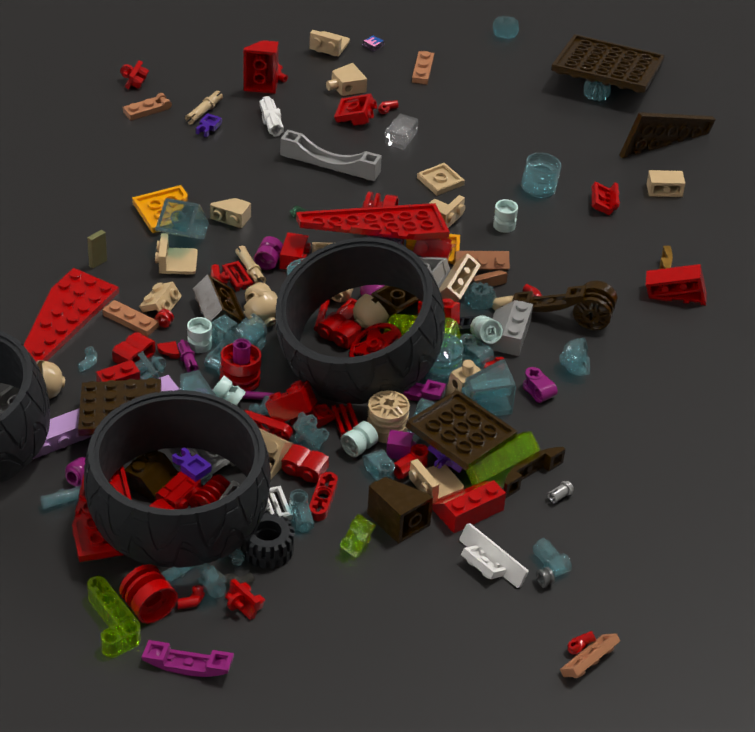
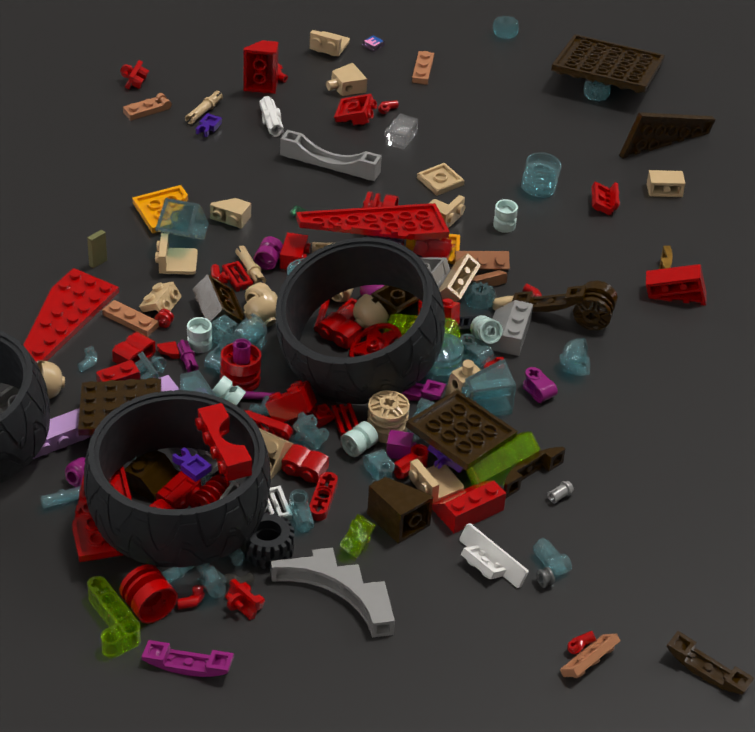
(231, 458): none -> red arch
(346, 581): none -> light grey arch
(706, 667): none -> dark brown slope

